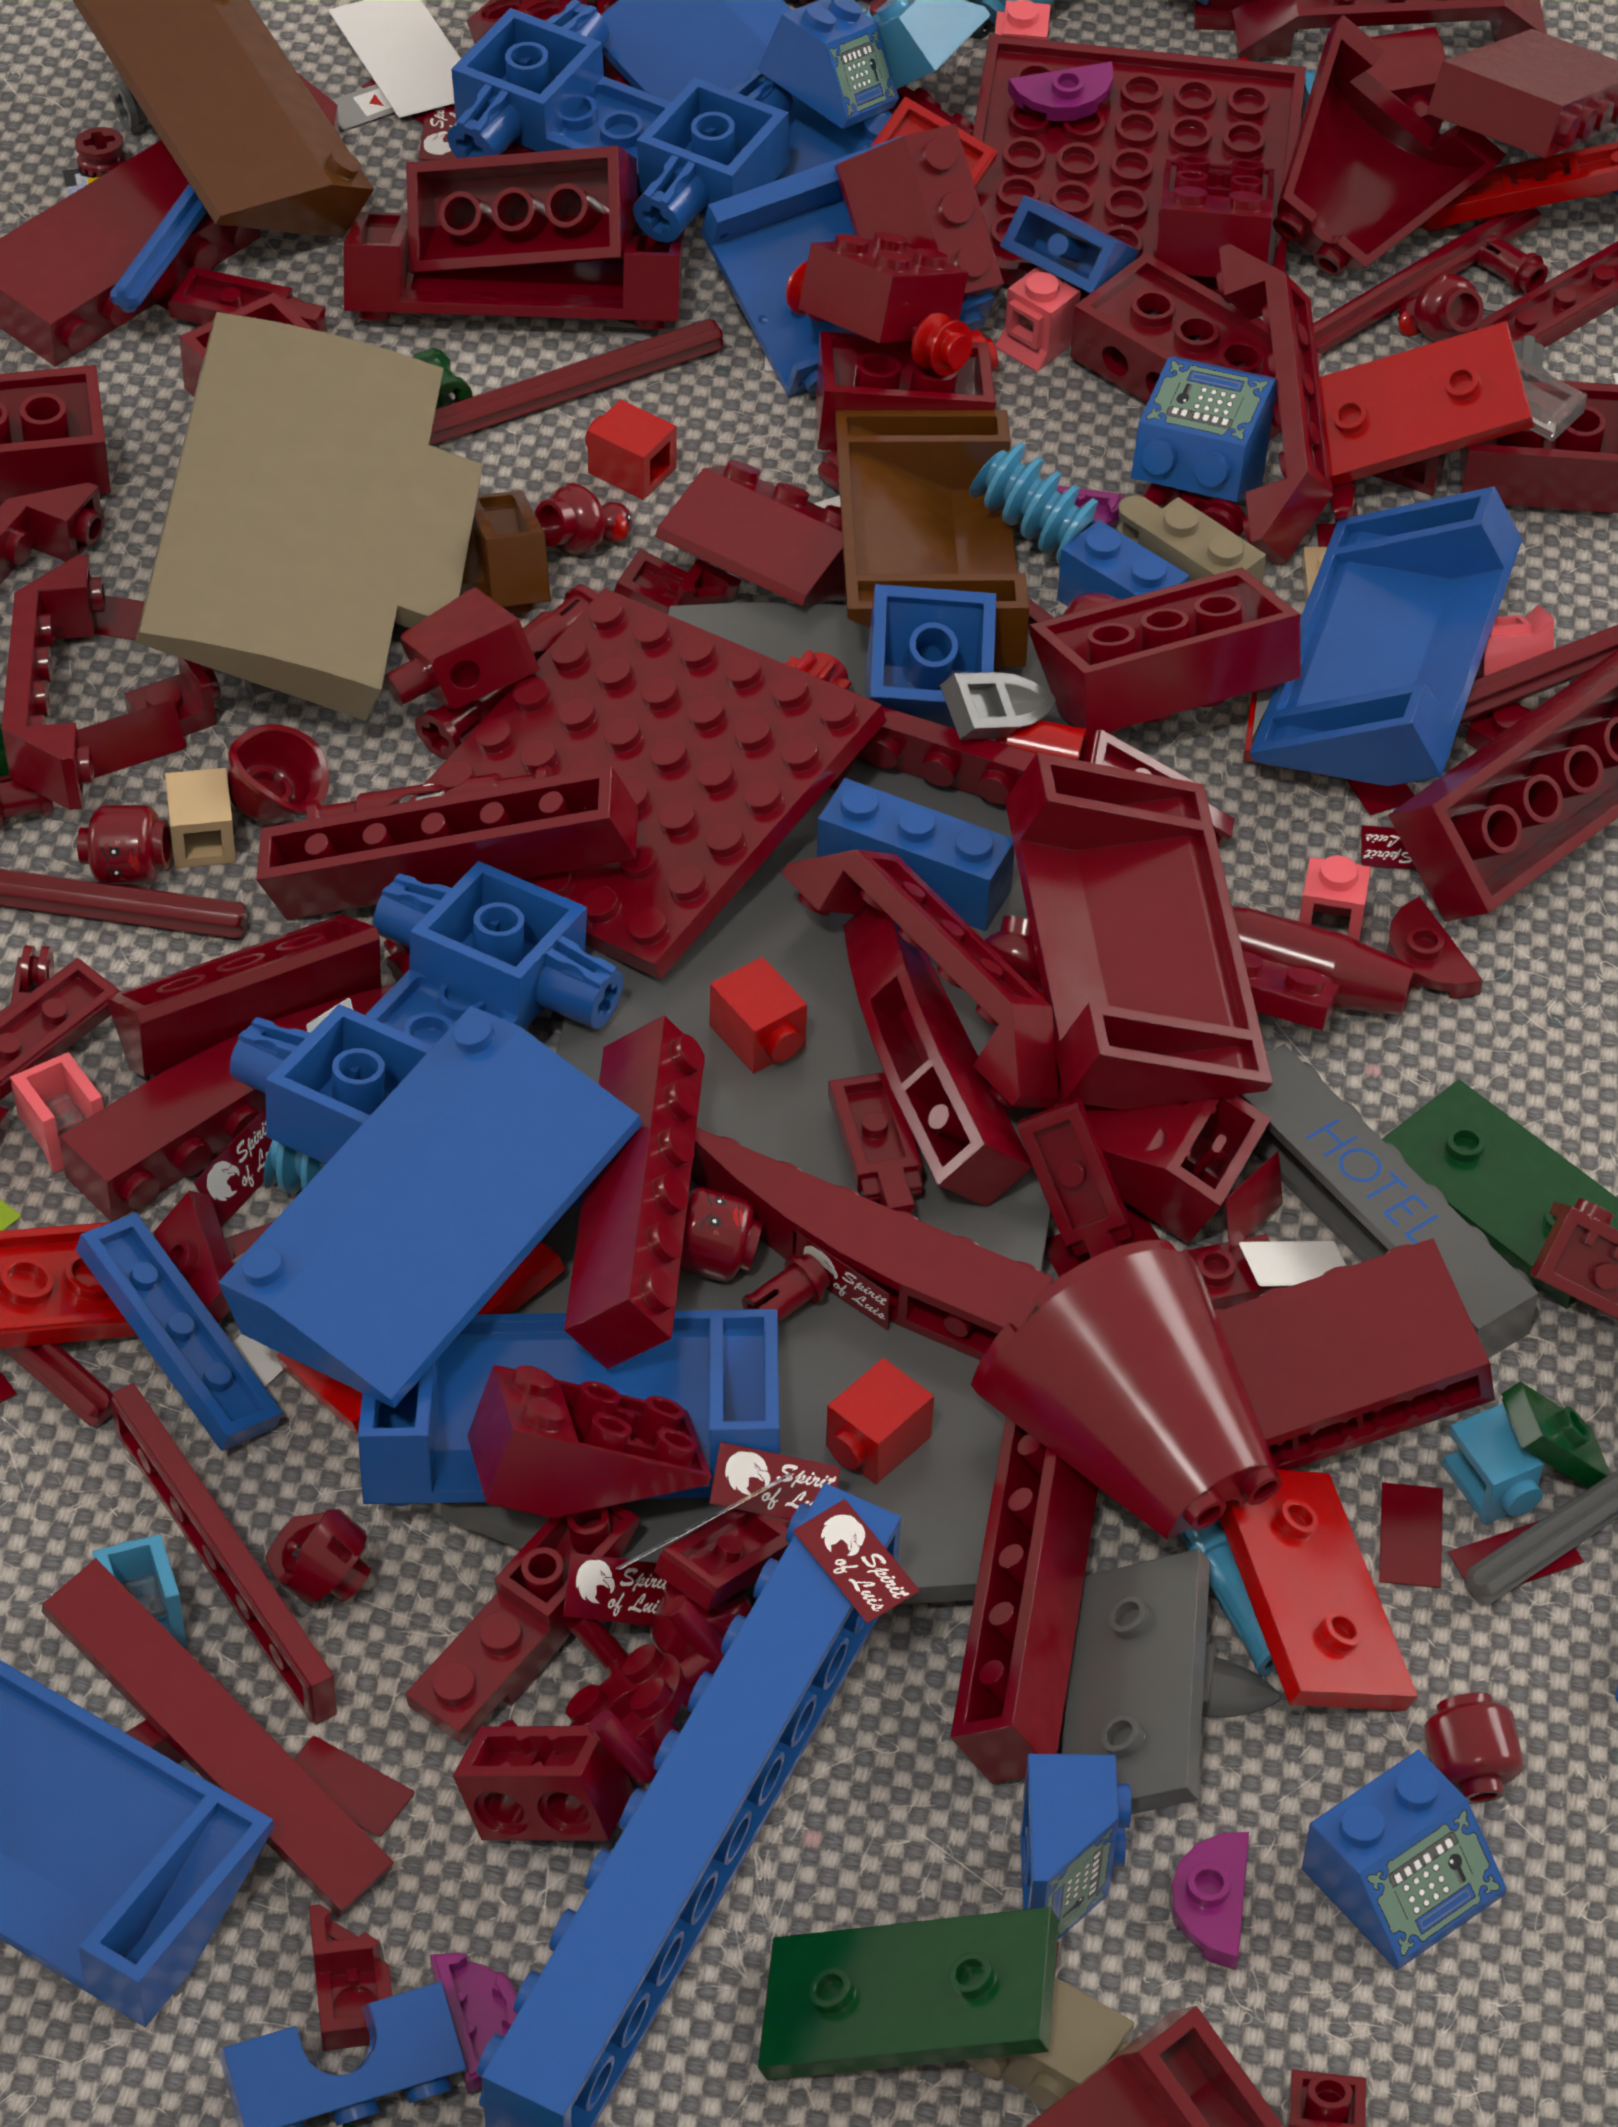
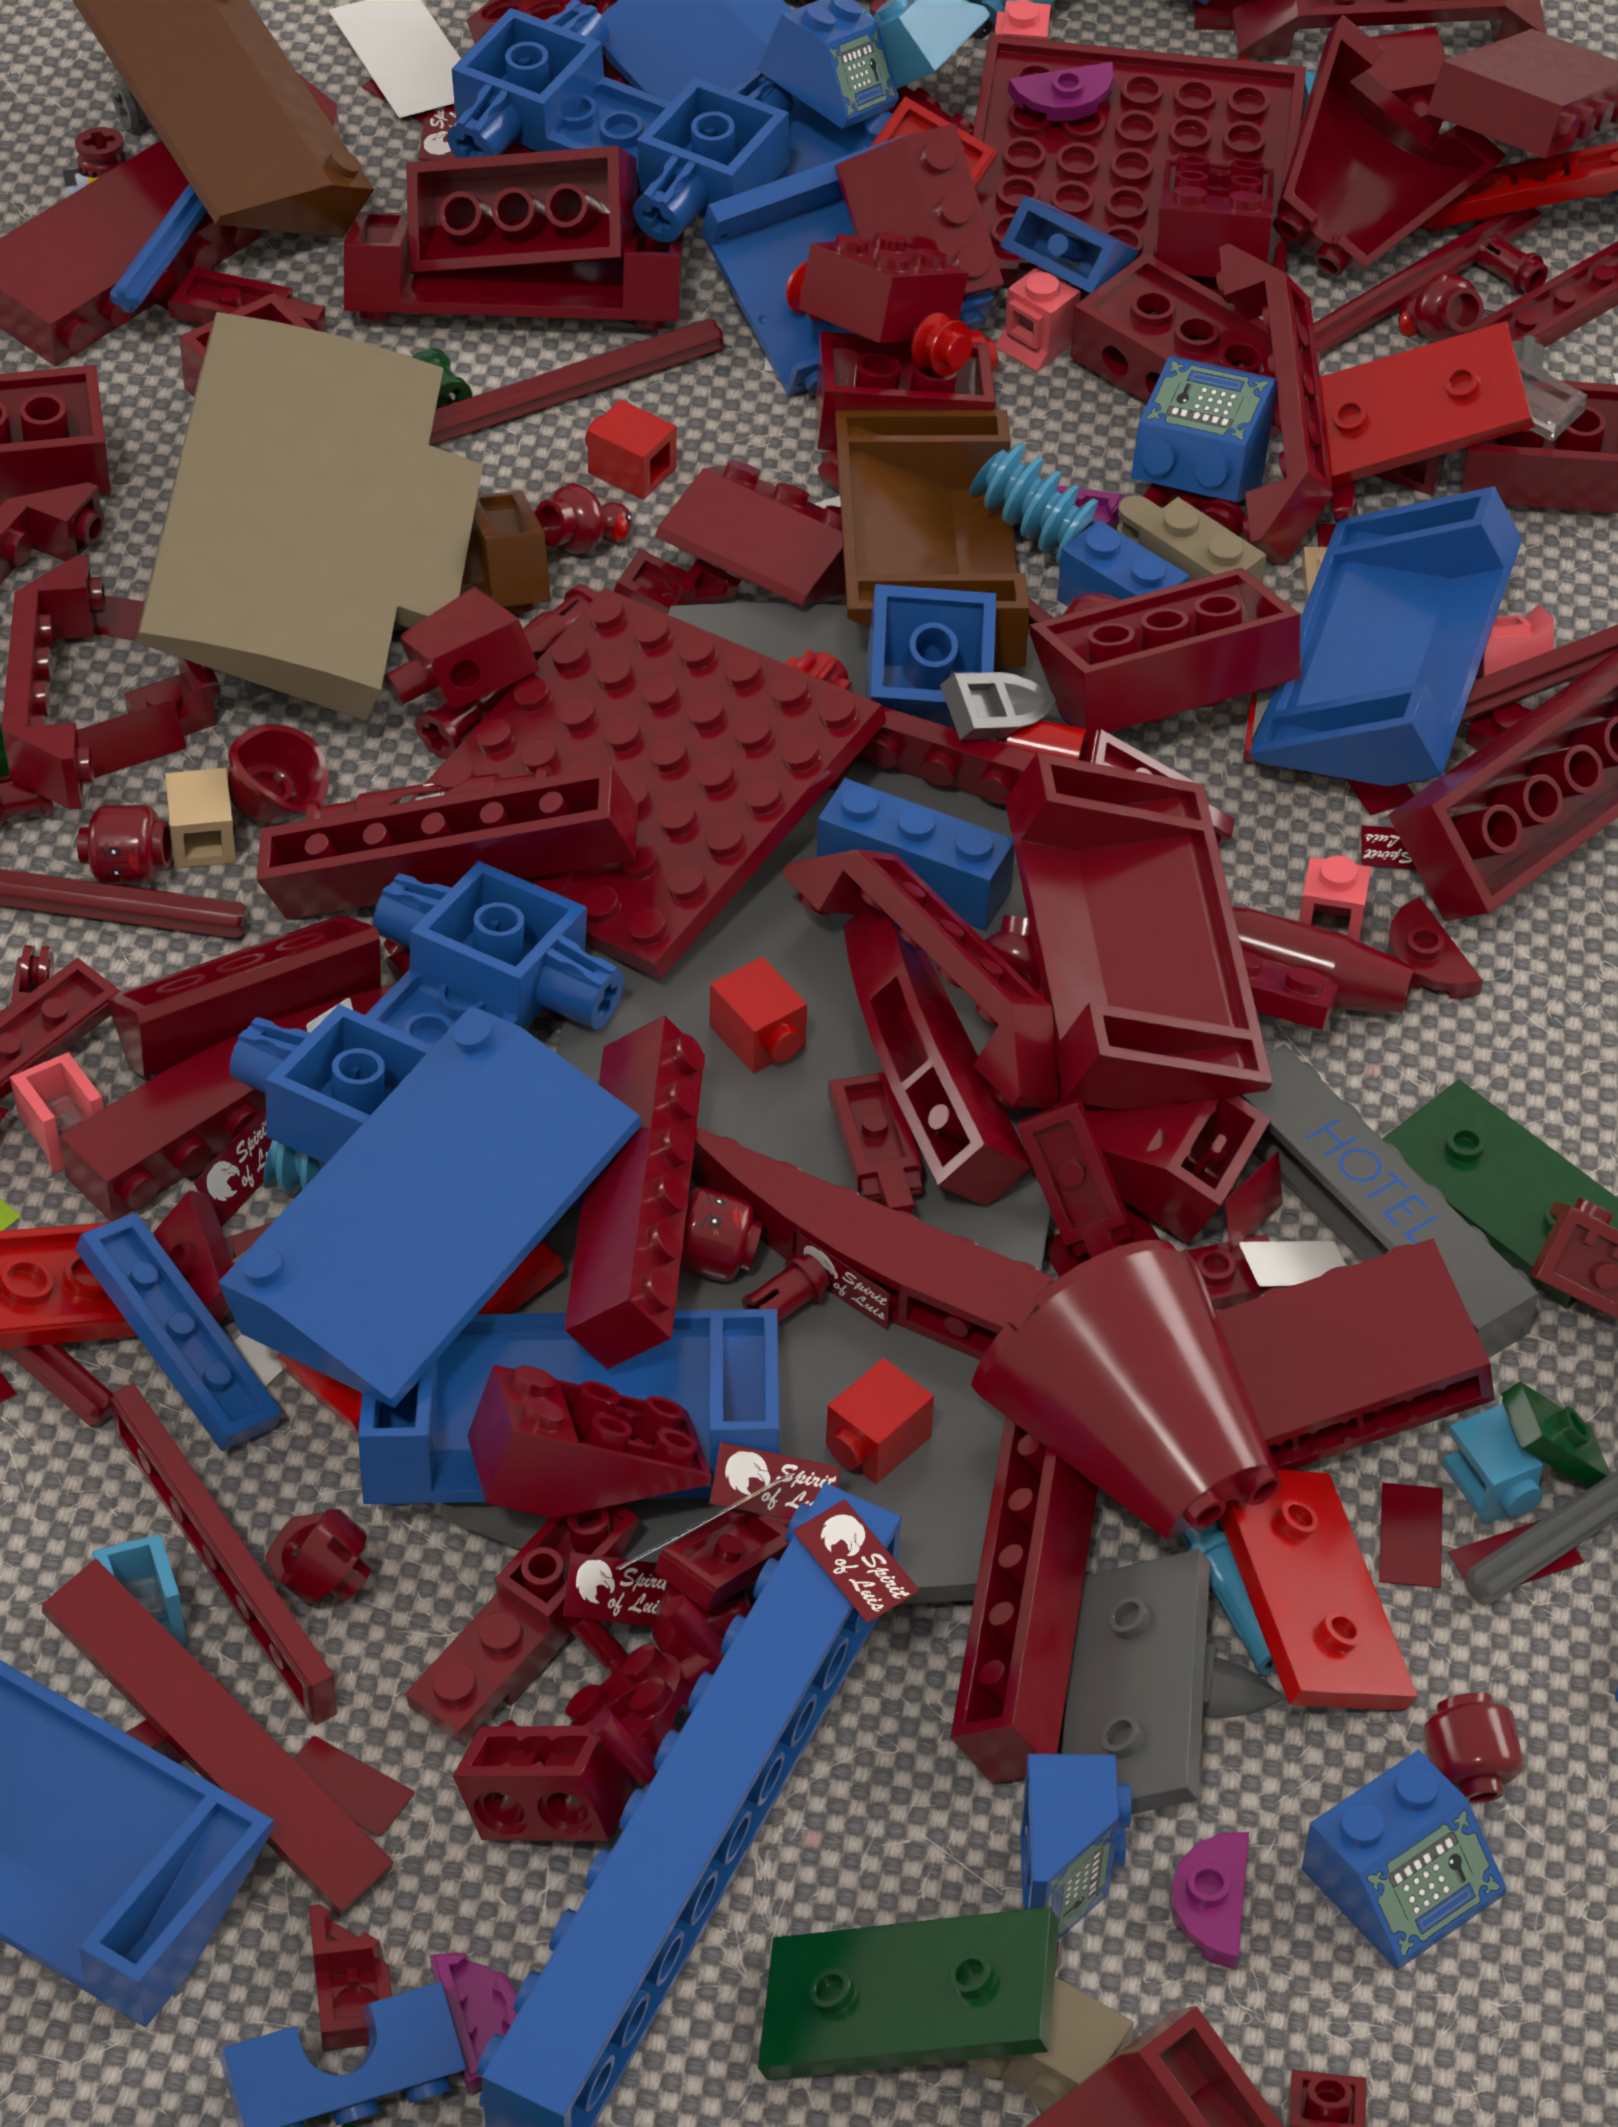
(362, 107): light grey sticker -> none

